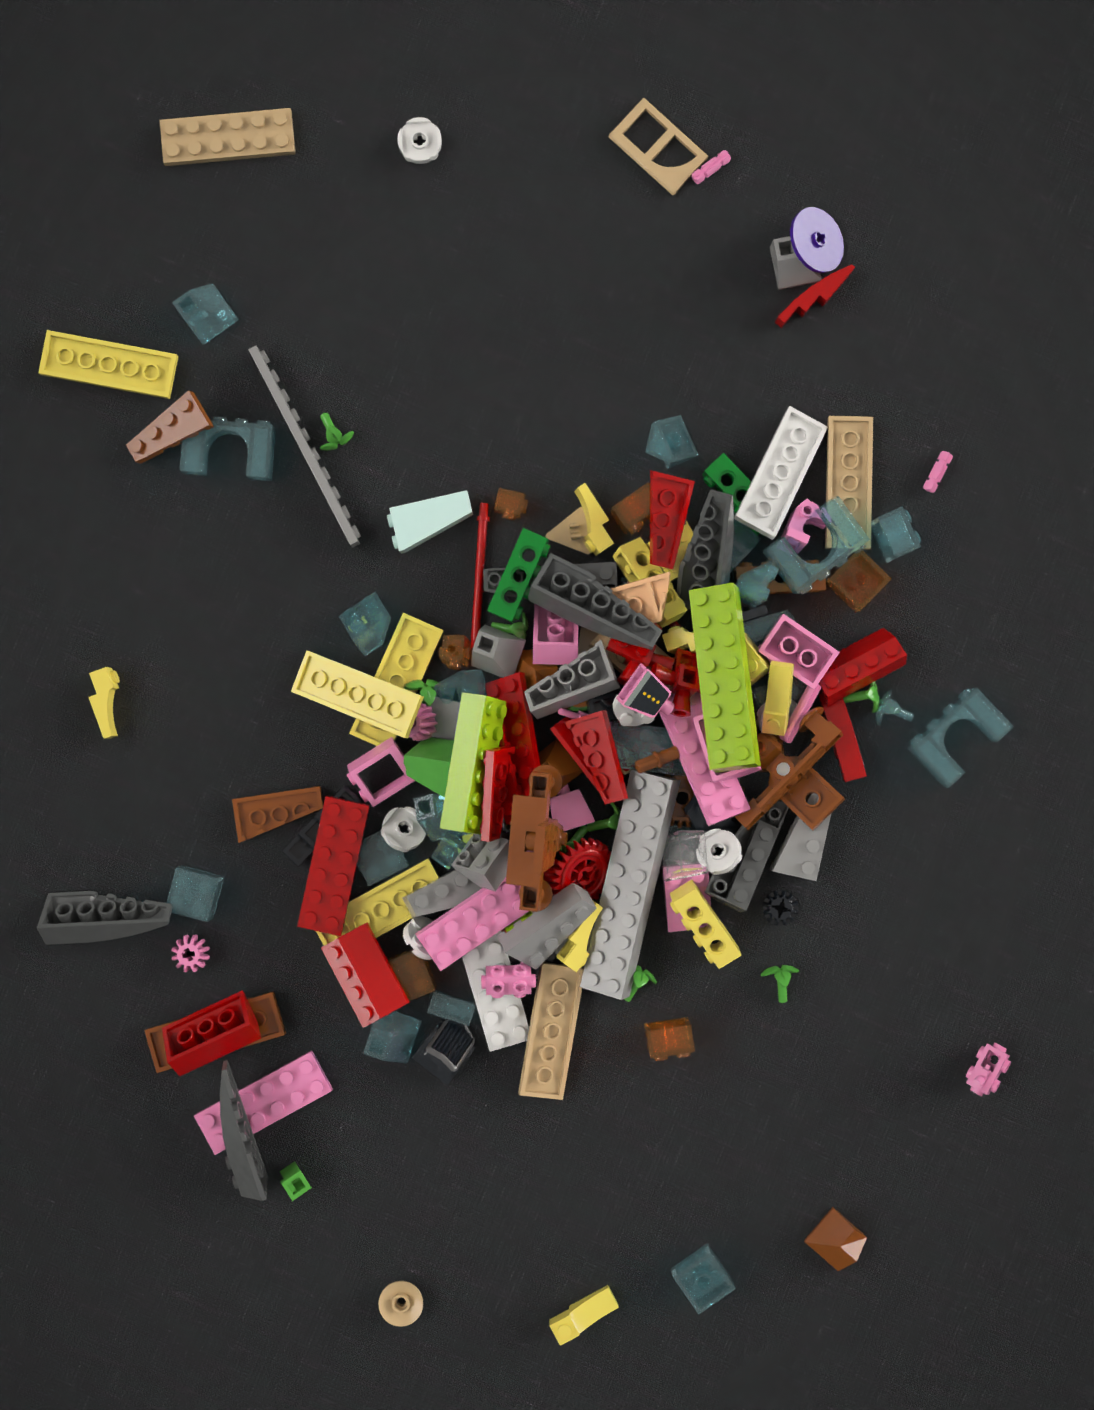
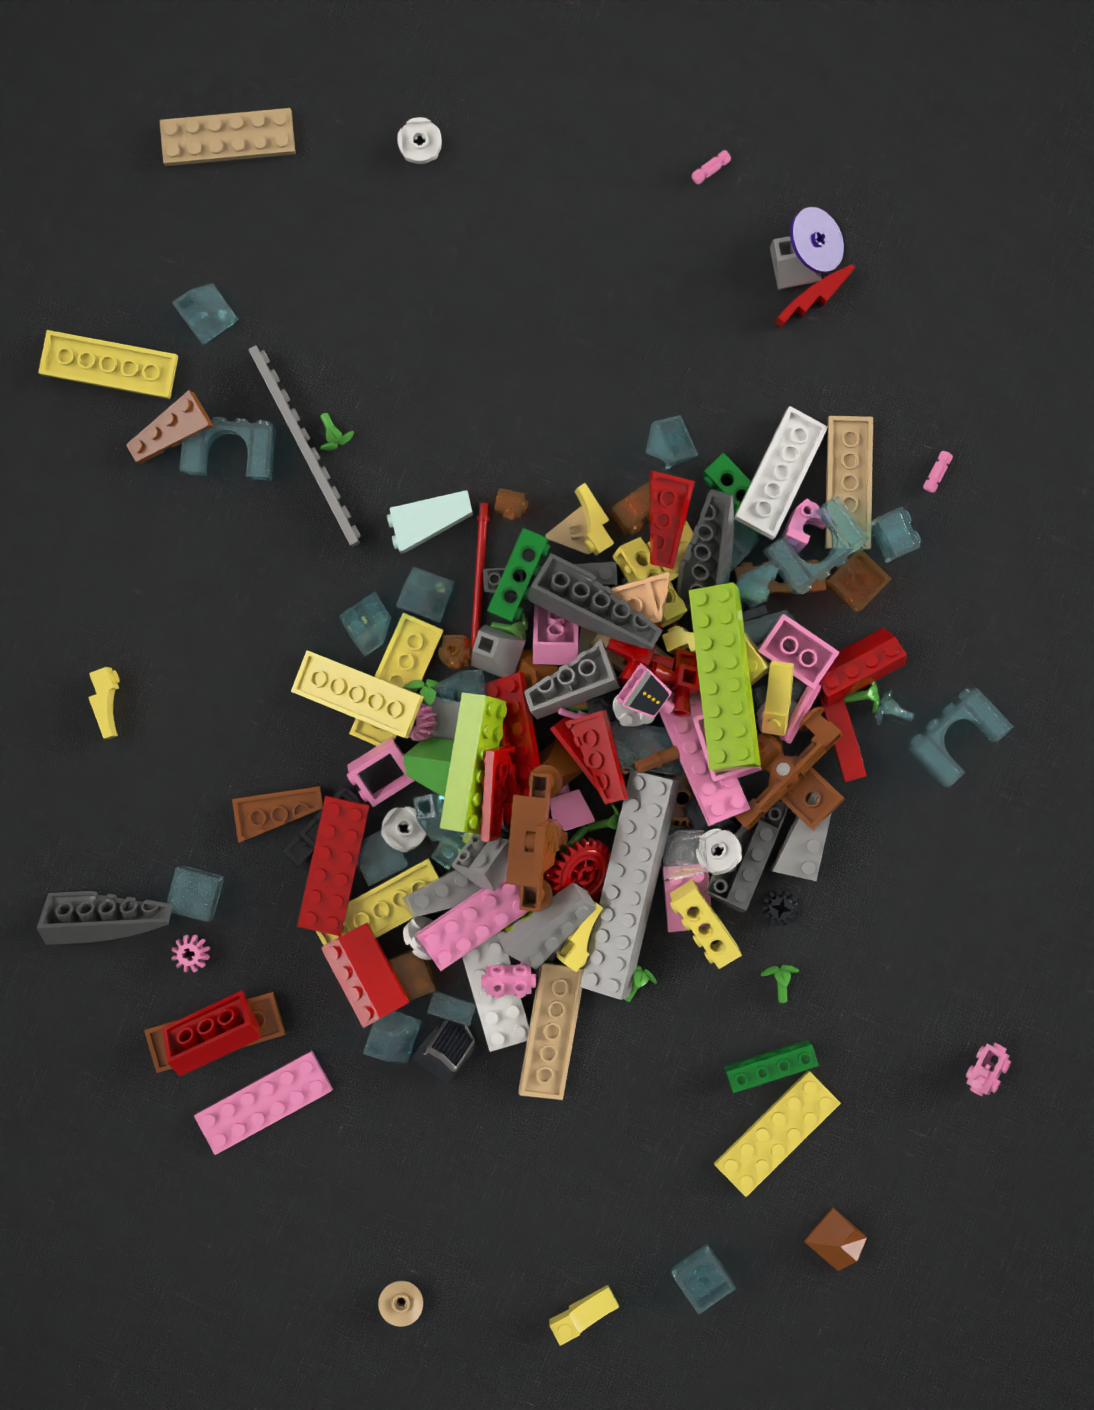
(240, 1142): dark grey wedge -> none
(294, 1181): bright green brick -> none
(425, 594): none -> clear light blue slope
(668, 177): tan window -> none
(669, 1038): clear orange brick -> none
(771, 1066): none -> green brick
(777, 1133): none -> light yellow plate

